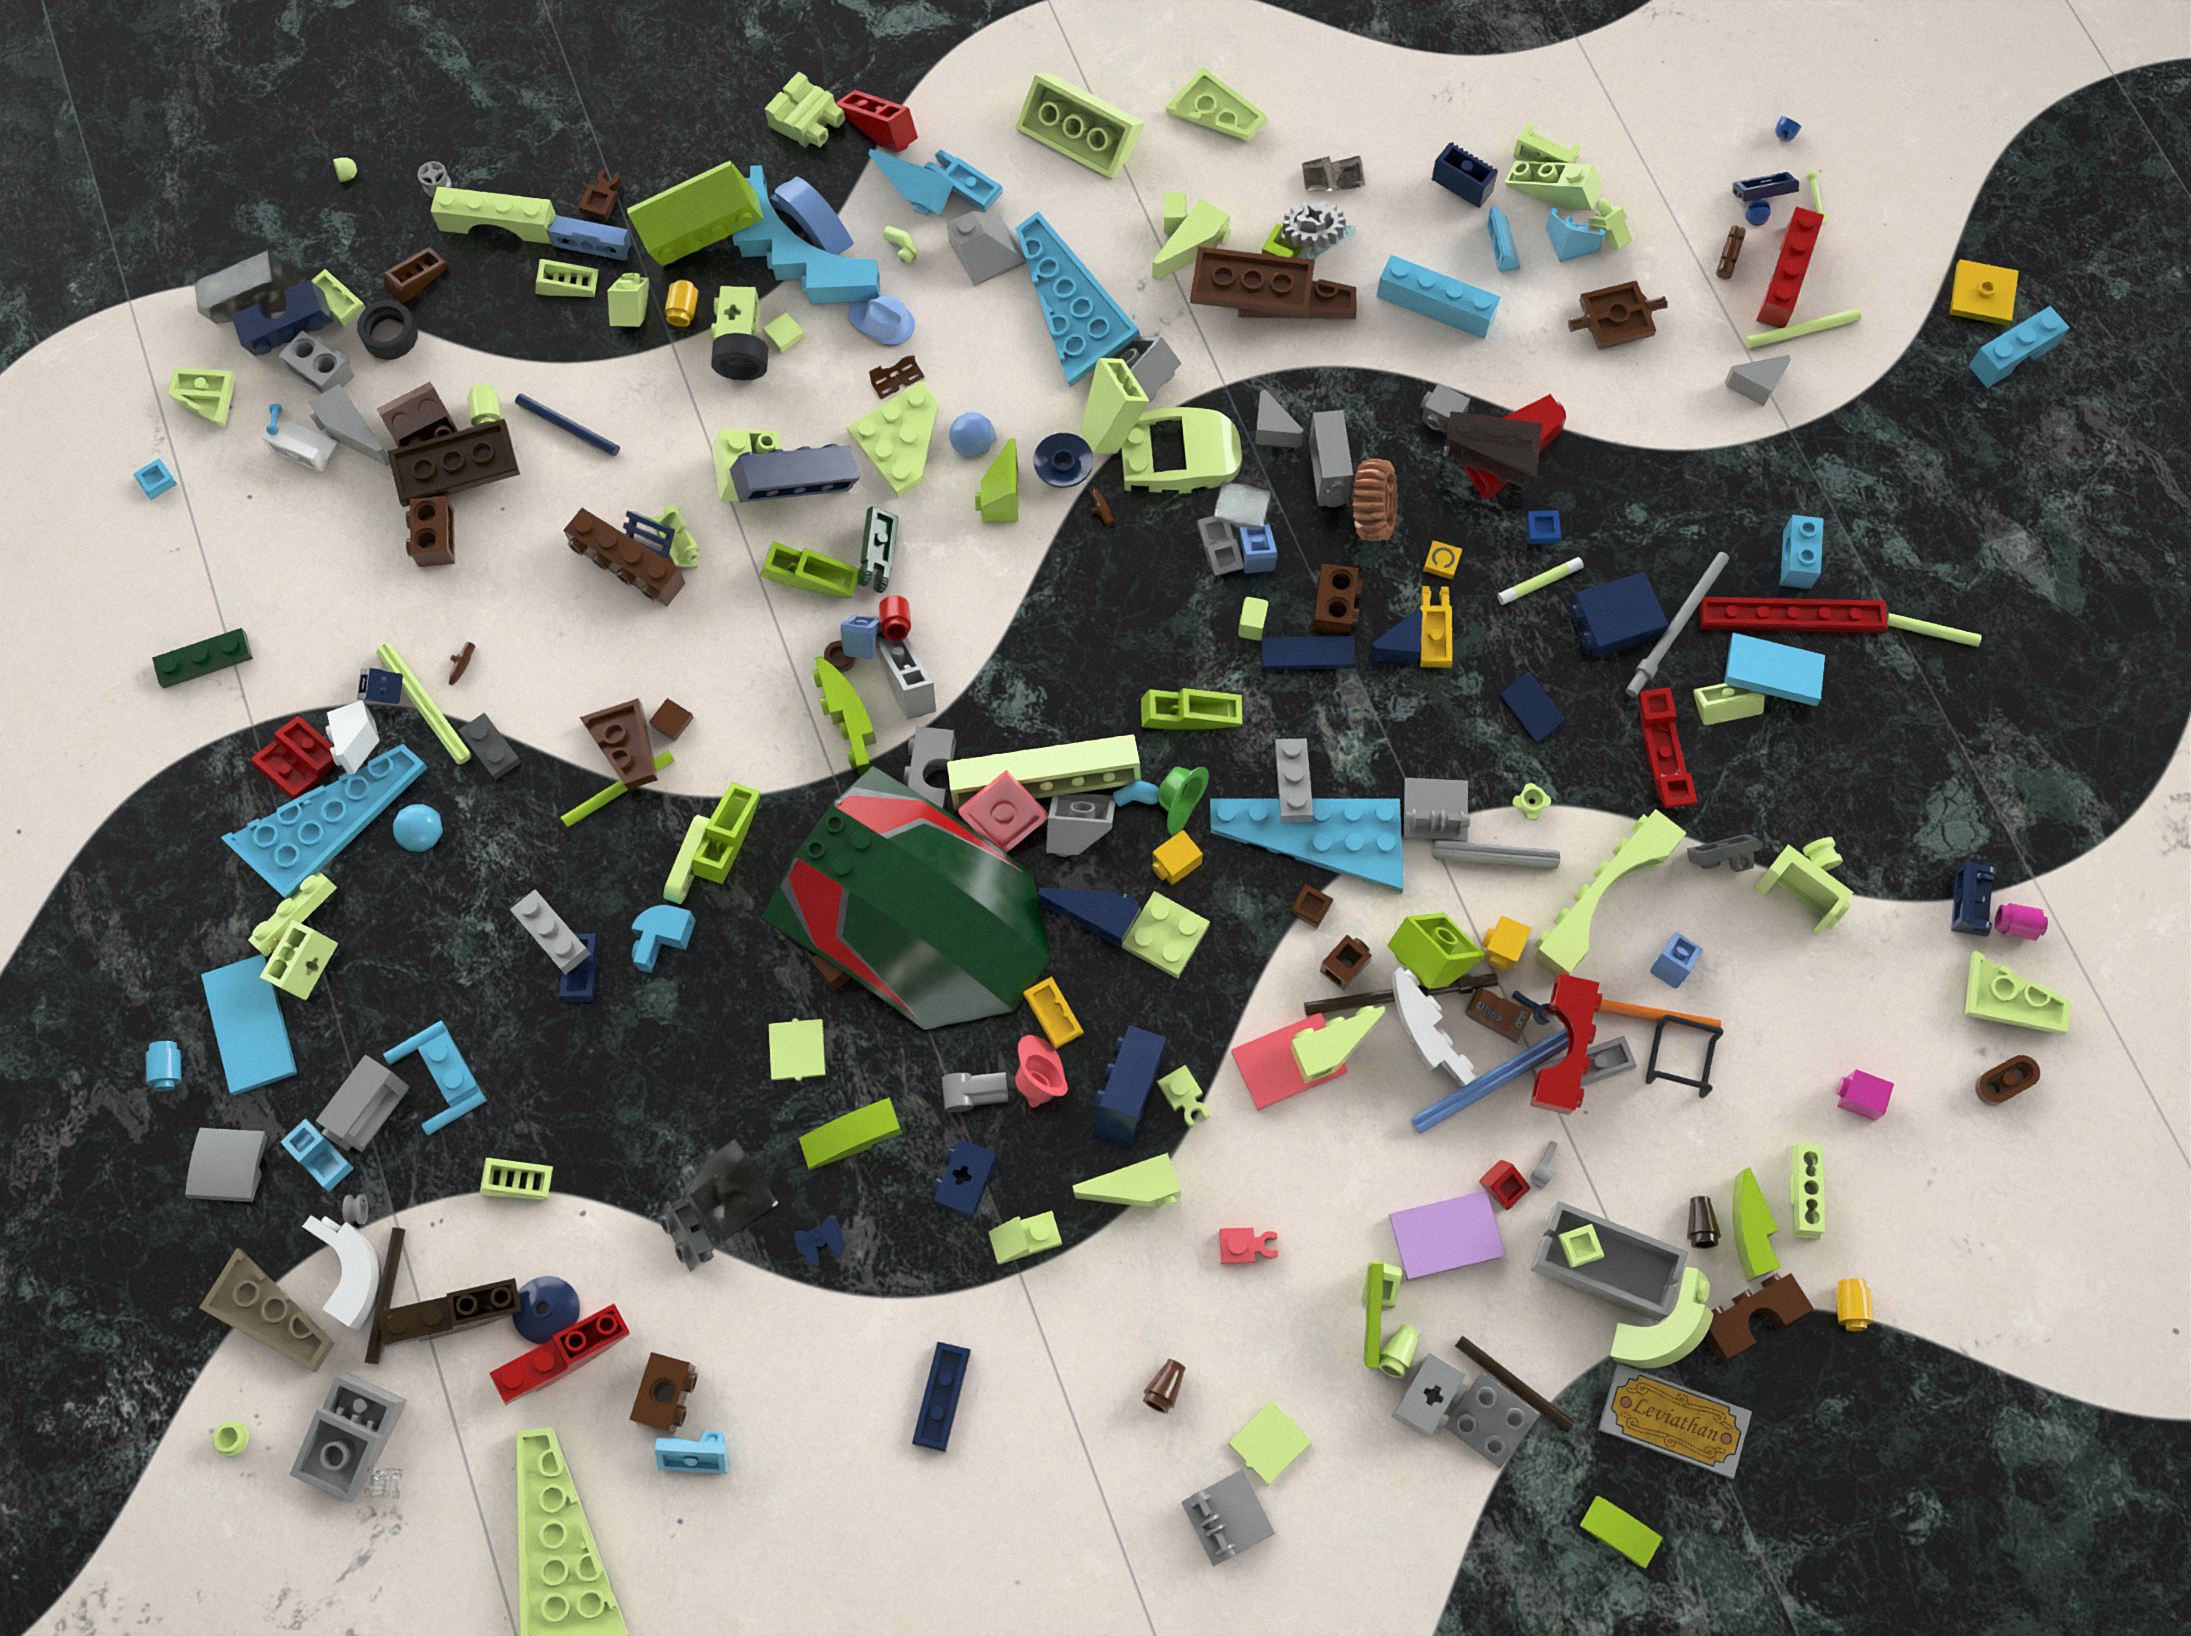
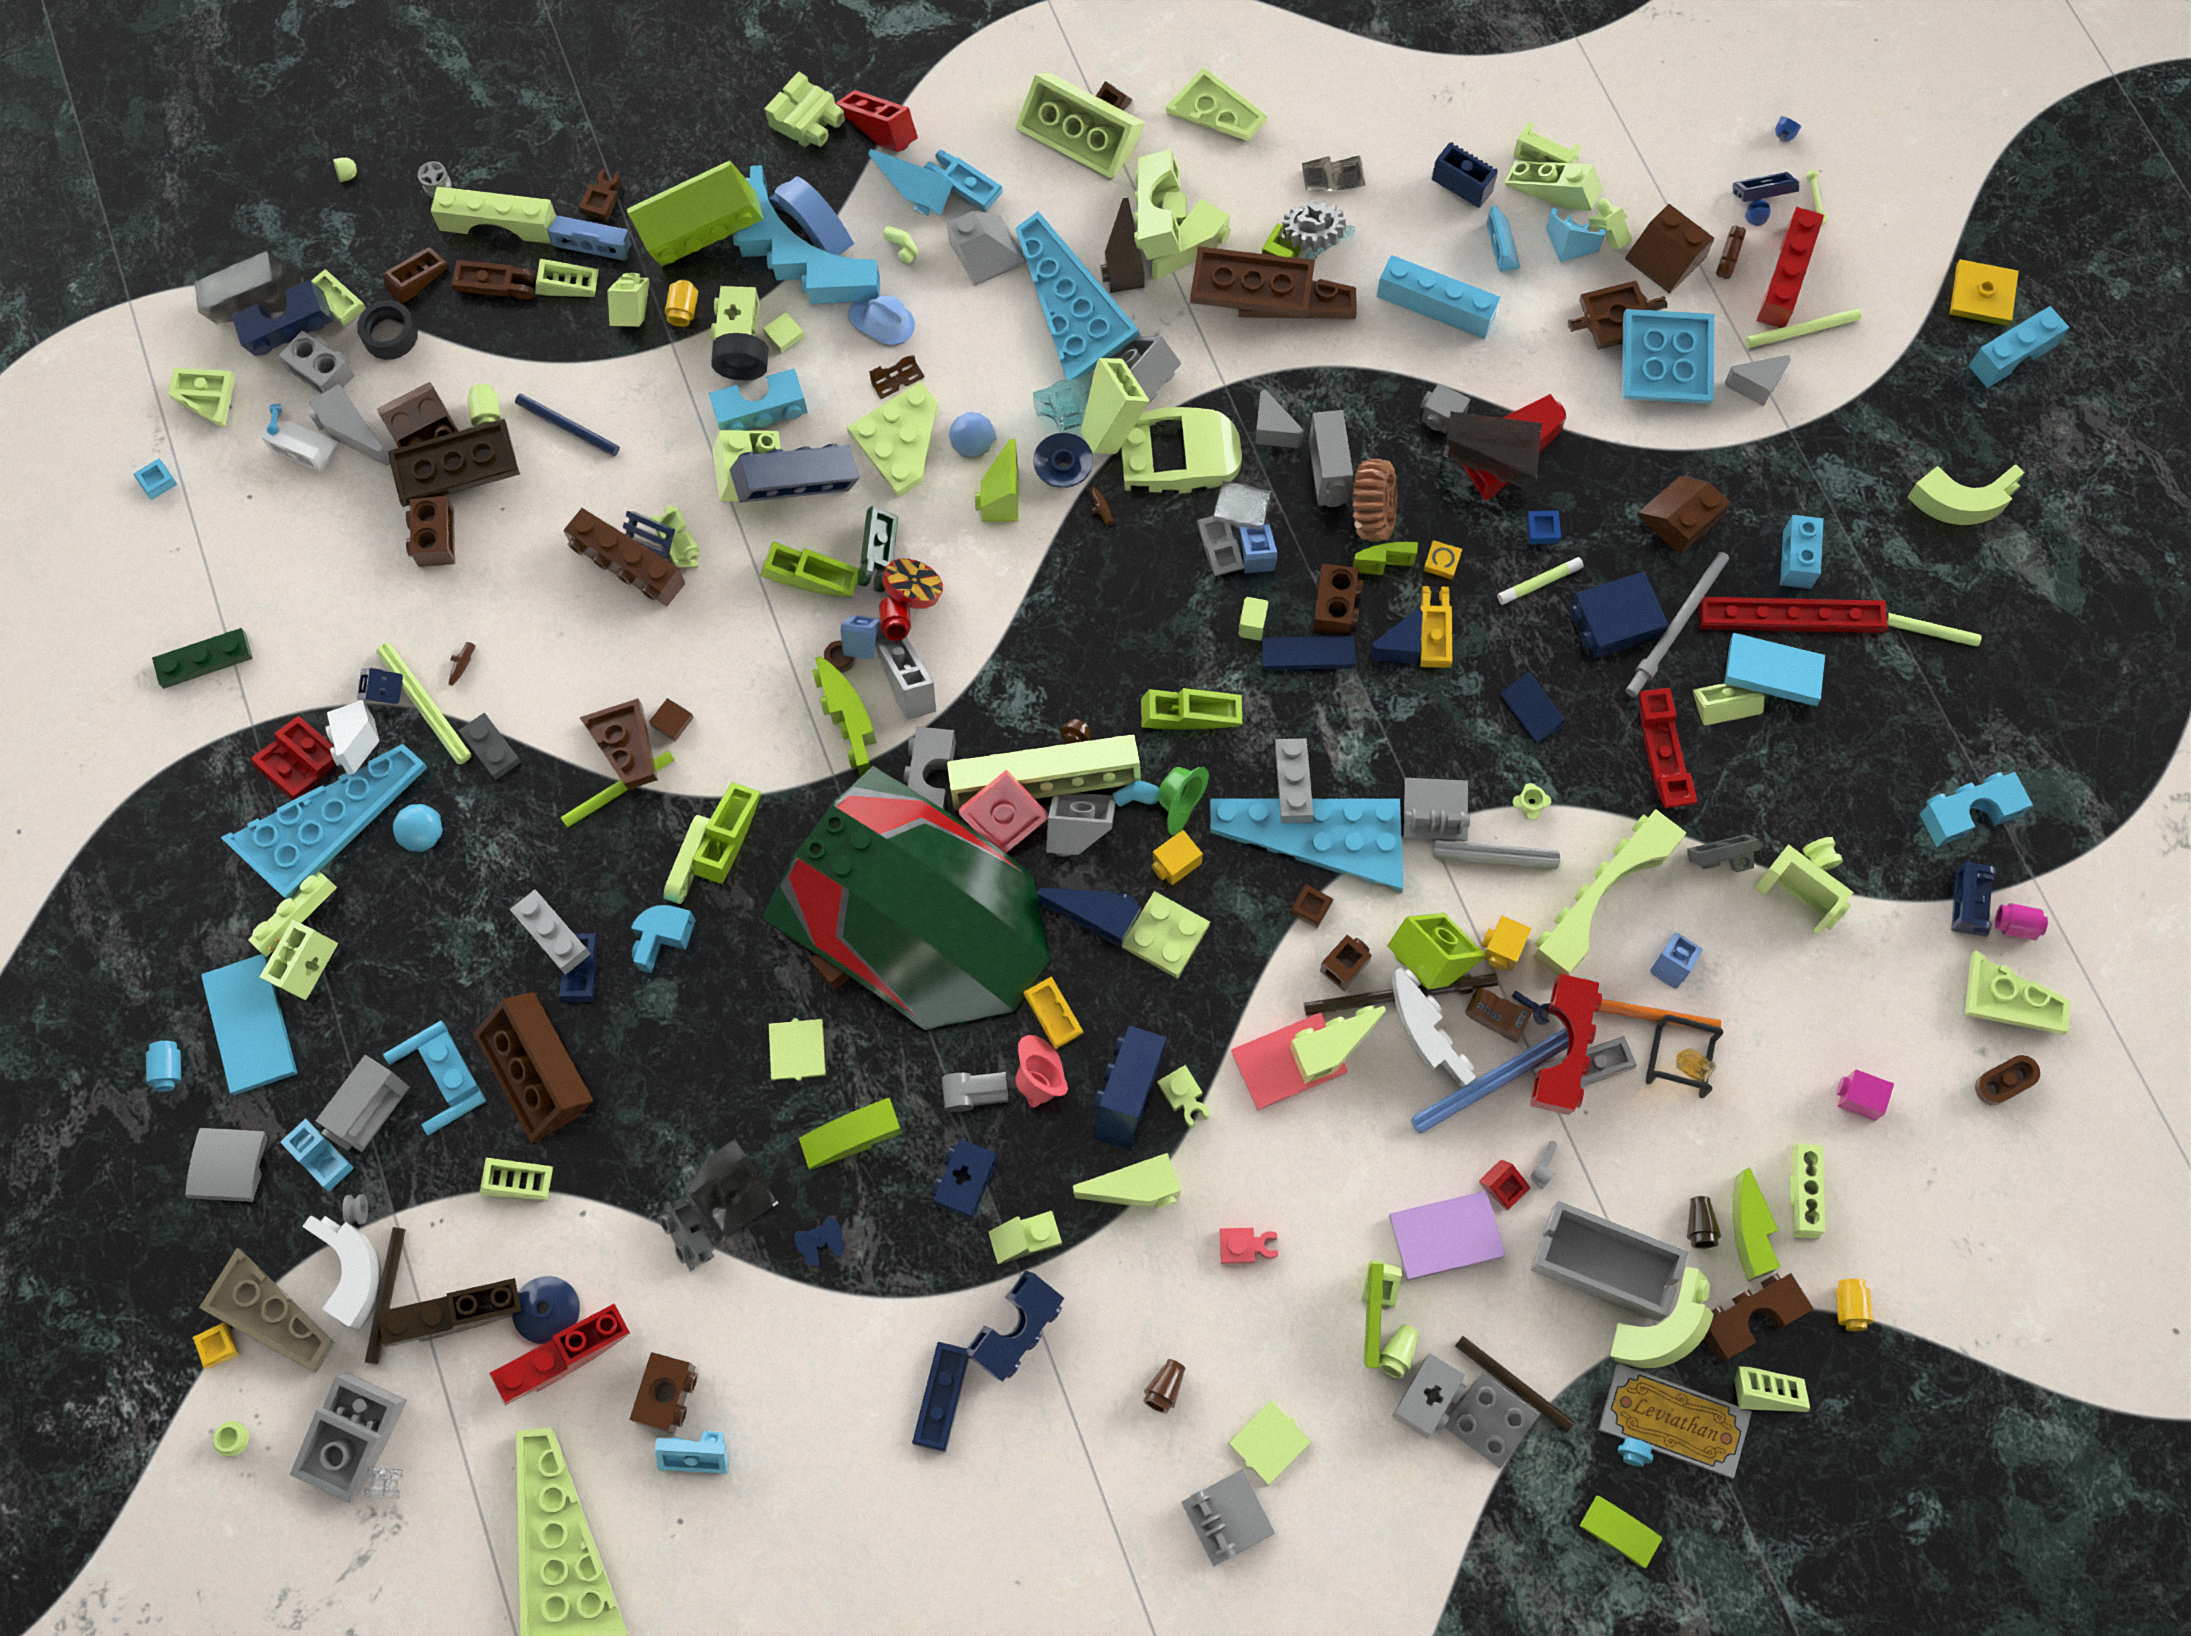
(216, 1345): none -> yellow tile
(492, 279): none -> reddish brown hinge
(532, 1066): none -> reddish brown slope
(780, 403): none -> medium azure arch
(912, 583): none -> tile
(1036, 1306): none -> dark blue arch
(1064, 402): none -> clear light blue brick
(1075, 732): none -> reddish brown plate
(1114, 96): none -> reddish brown slope
(1123, 259): none -> dark brown slope
(1157, 228): none -> yellowish green arch
(1374, 558): none -> lime slope
(1581, 1246): yellowish green tile -> none
(1635, 1452): none -> medium azure plate
(1668, 356): none -> medium azure plate
(1670, 248): none -> reddish brown slope
(1685, 512): none -> reddish brown slope
(1695, 1065): none -> clear yellow slope
(1749, 1398): none -> yellowish green slope
(1961, 505): none -> yellowish green arch
(1999, 797): none -> medium azure arch

